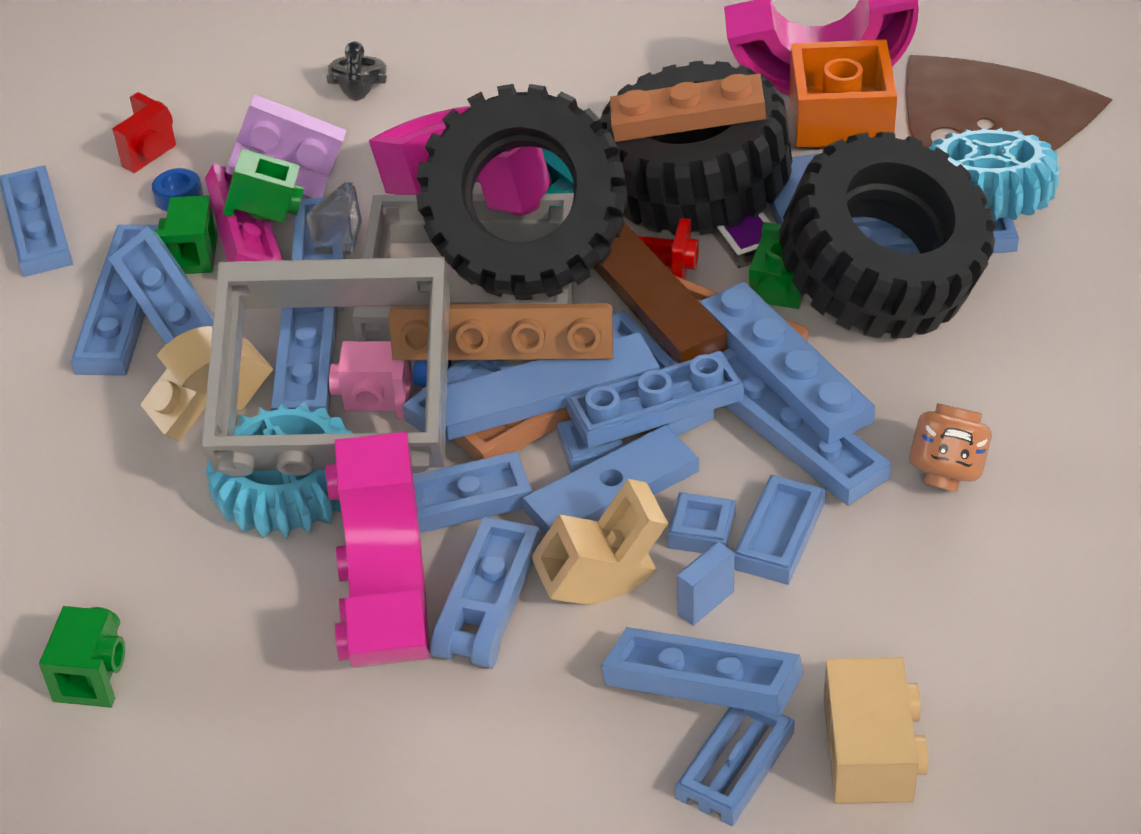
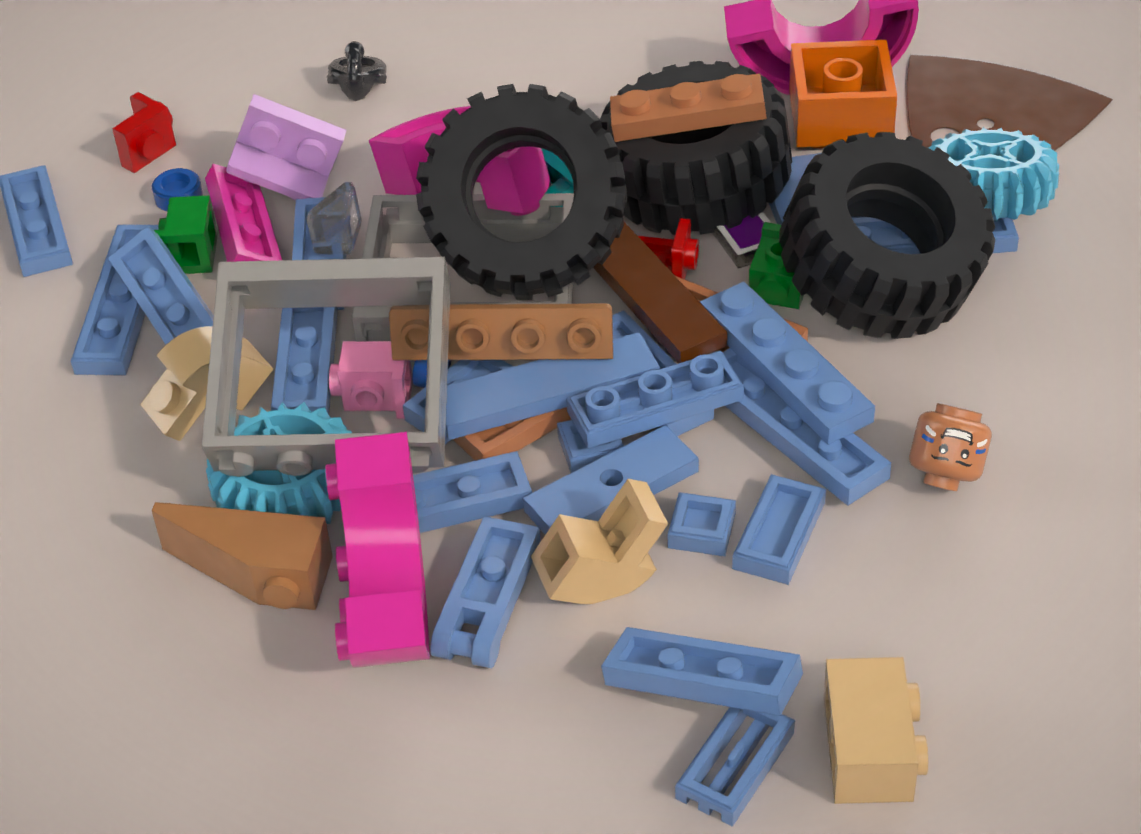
(83, 656): green brick -> none
(256, 553): none -> medium nougat slope
(264, 187): green brick -> none
(705, 583): medium blue tile -> none

